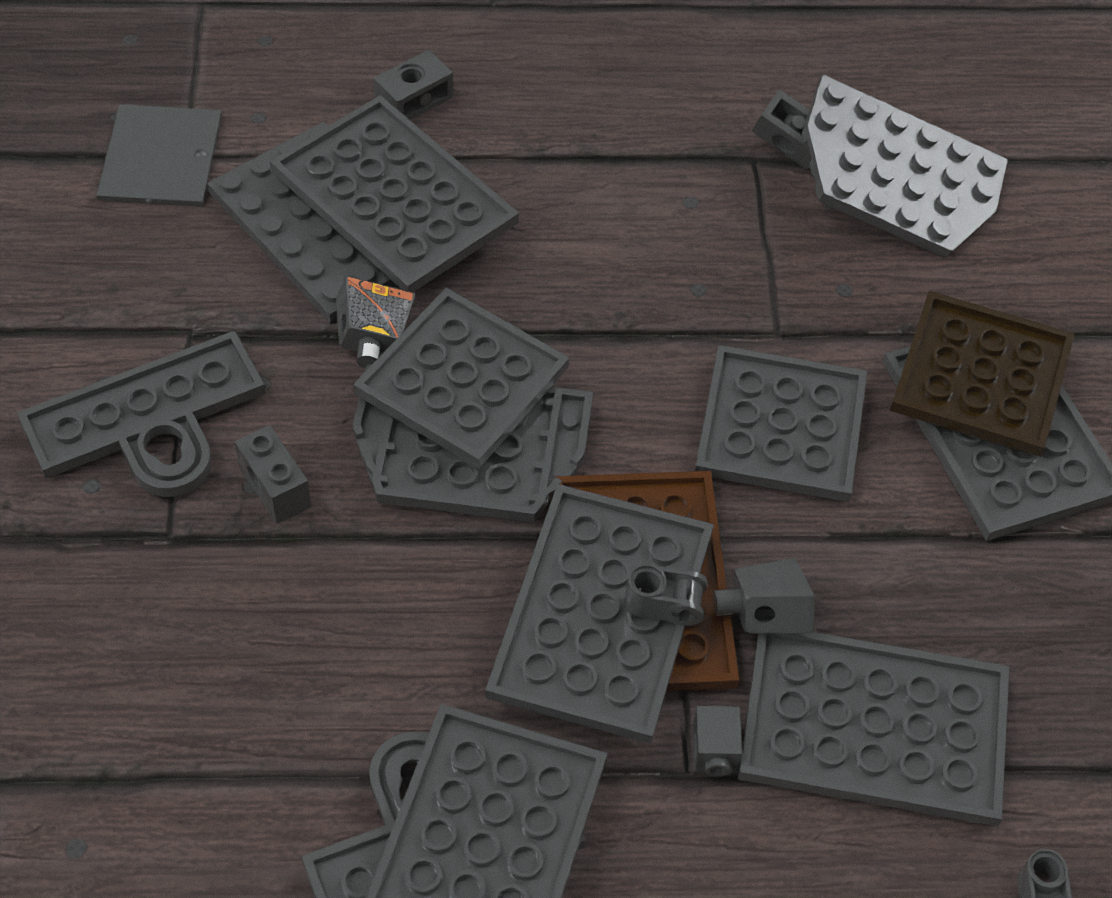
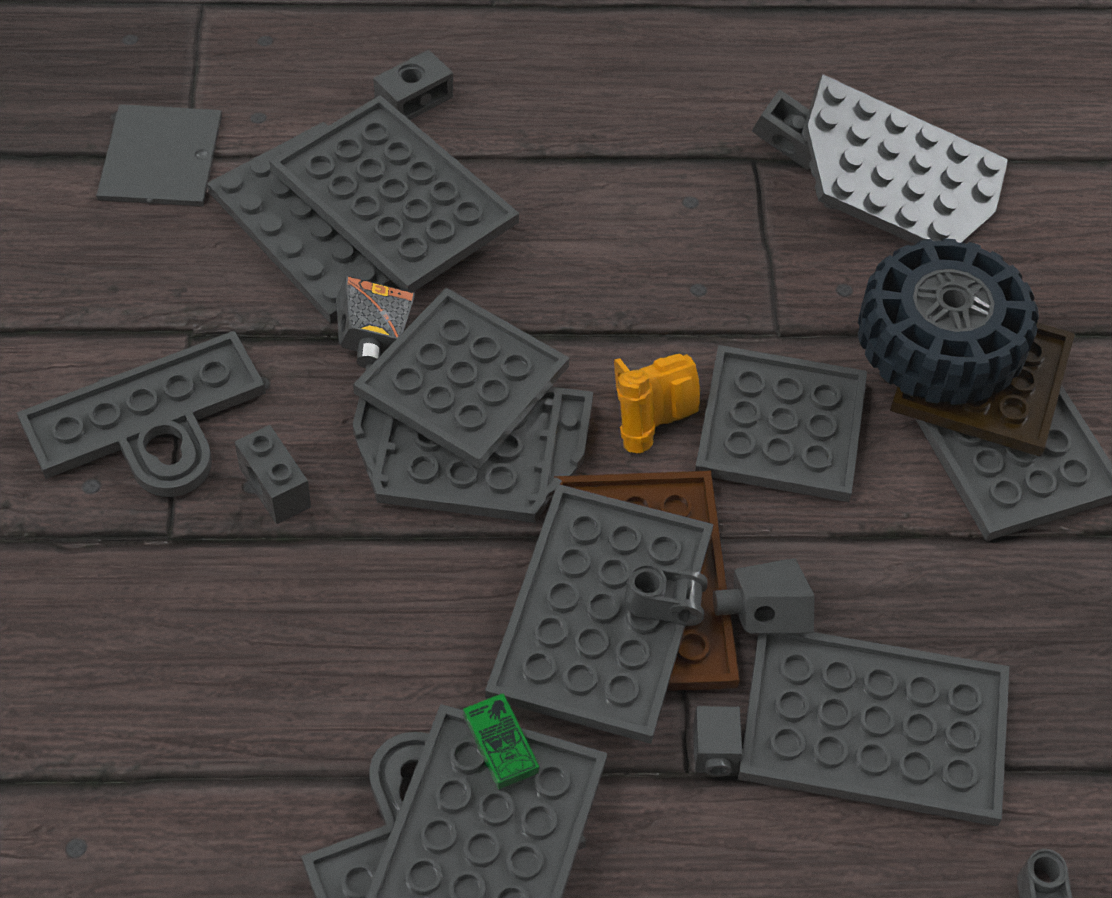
(501, 741): none -> green tile
(655, 397): none -> light orange piece
(947, 321): none -> black wheel

